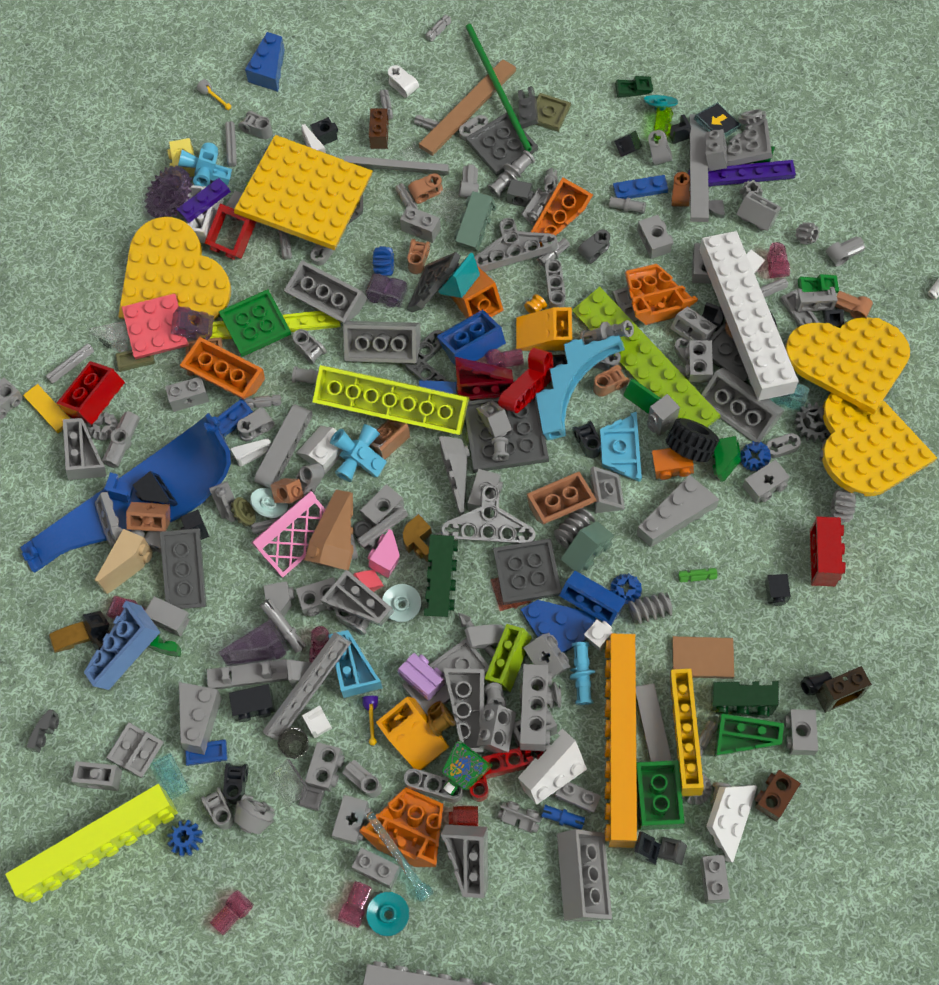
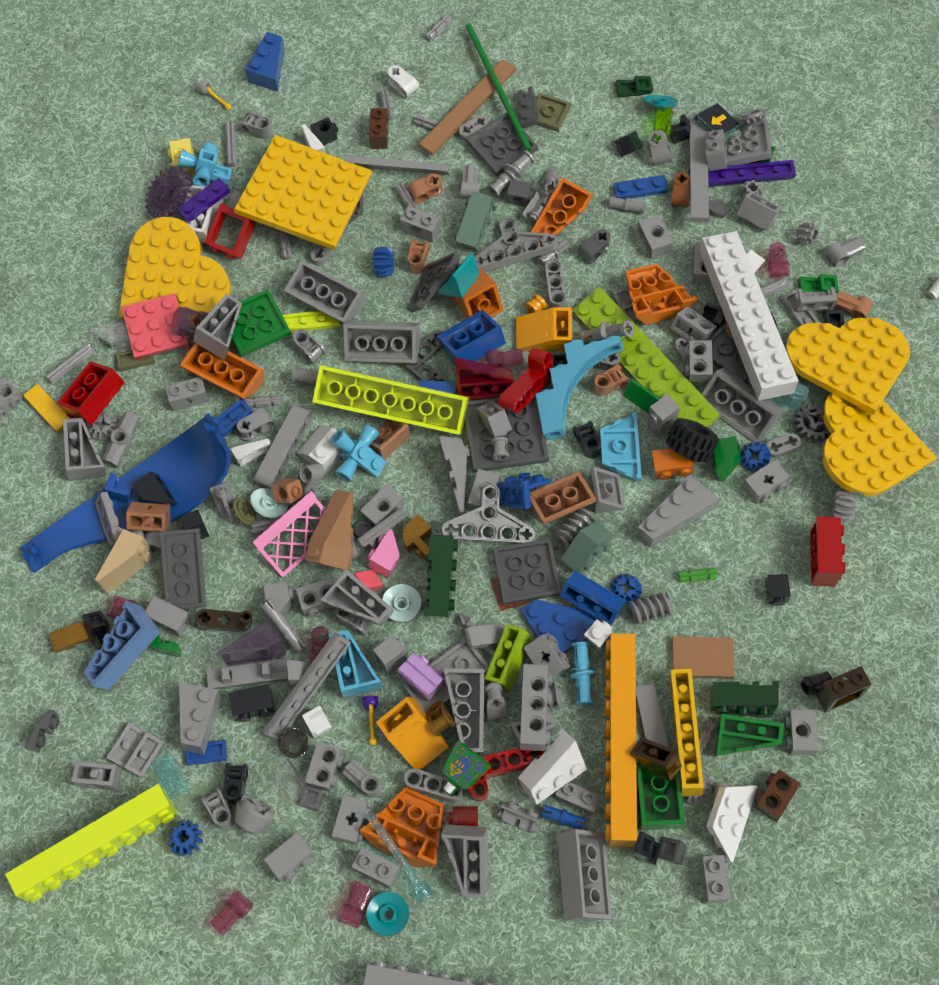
(212, 616): none -> dark brown beam
(218, 326): none -> light grey wedge
(289, 858): none -> light grey brick
(386, 290): clear purple brick -> none
(390, 654): none -> light grey brick
(496, 728): light grey brick -> none
(516, 490): none -> blue bracket
(657, 758): none -> dark brown slope

